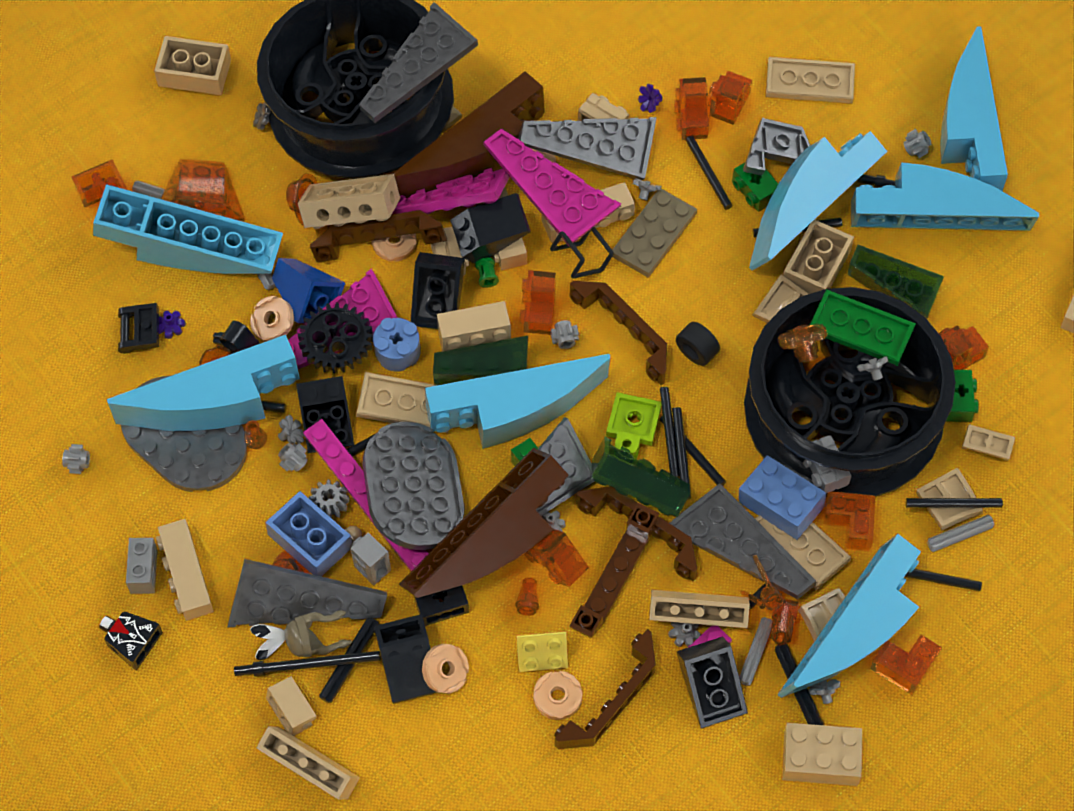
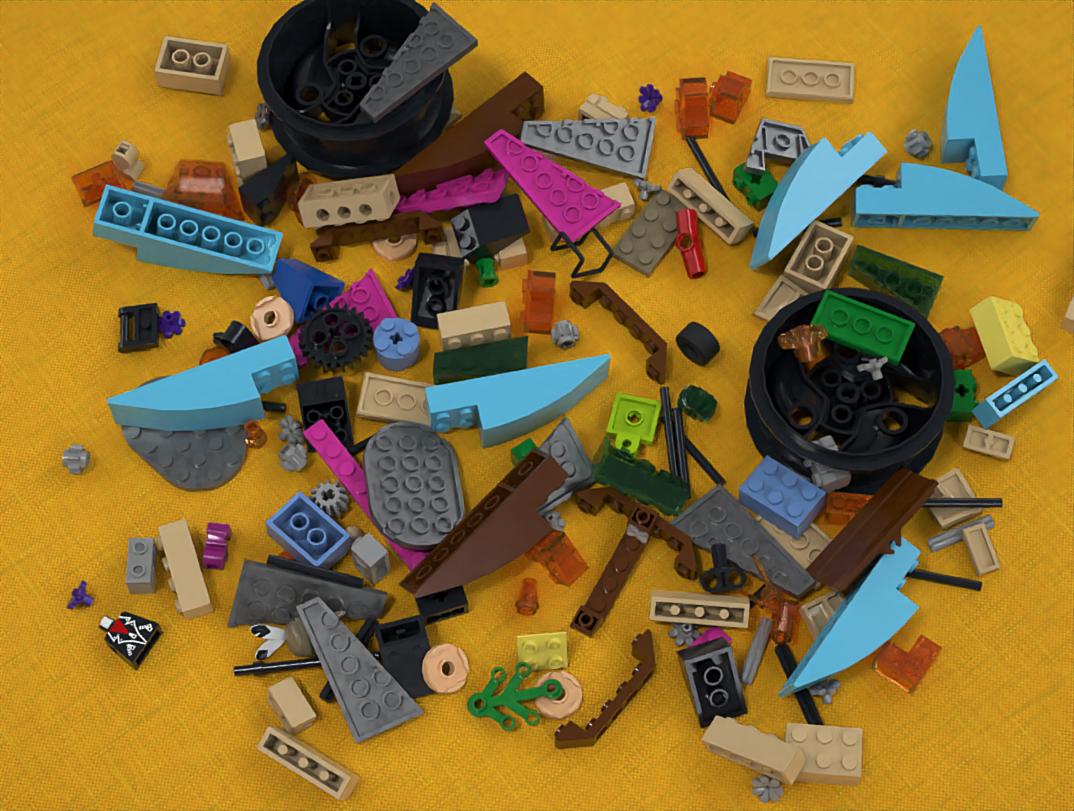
(80, 596): none -> dark purple plant
(126, 162): none -> tan leg
(216, 548): none -> magenta leg
(246, 150): none -> tan brick
(266, 192): none -> black slope
(314, 570): none -> black bar
(361, 685): none -> flat silver wing
(406, 280): none -> dark purple plant
(511, 697): none -> green plant
(692, 256): none -> red piece
(697, 403): none -> clear green gear
(710, 205): none -> tan brick
(721, 571): none -> black beam
(754, 749): none -> tan brick
(767, 788): none -> light grey plant
(872, 529): none -> reddish brown hinge
(980, 549): none -> tan tile
(1004, 336): none -> light yellow brick
(1015, 394): none -> medium azure brick

